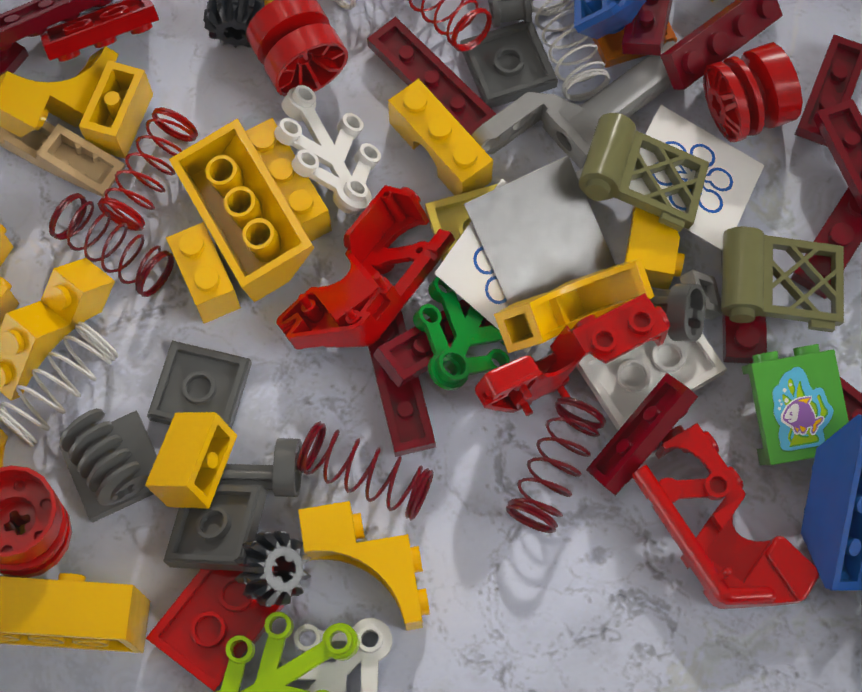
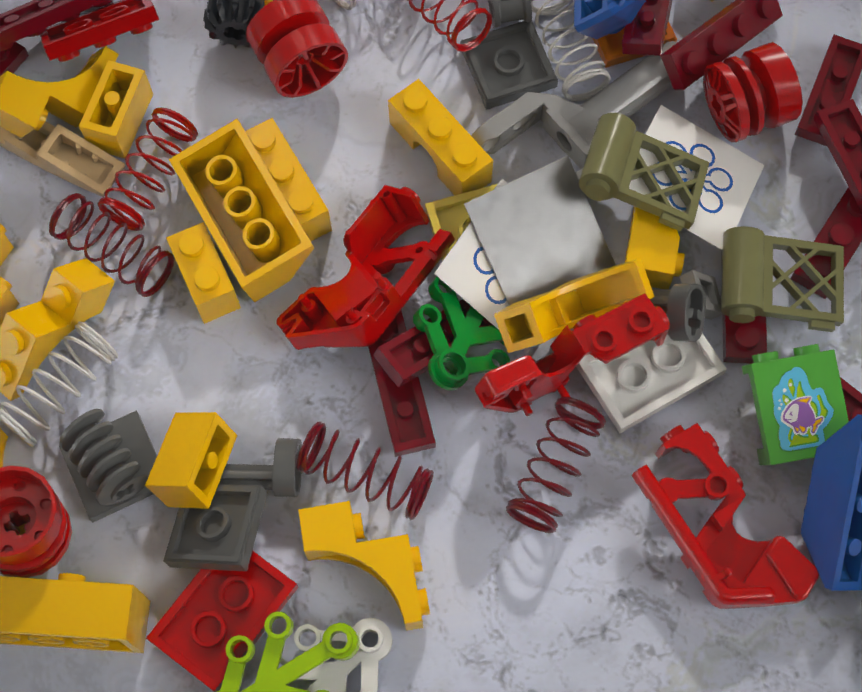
(199, 382): dark grey tile -> none
(267, 552): black gear -> none
(349, 190): white plant -> none
(414, 60): dark red plate -> none
(641, 433): dark red plate -> none

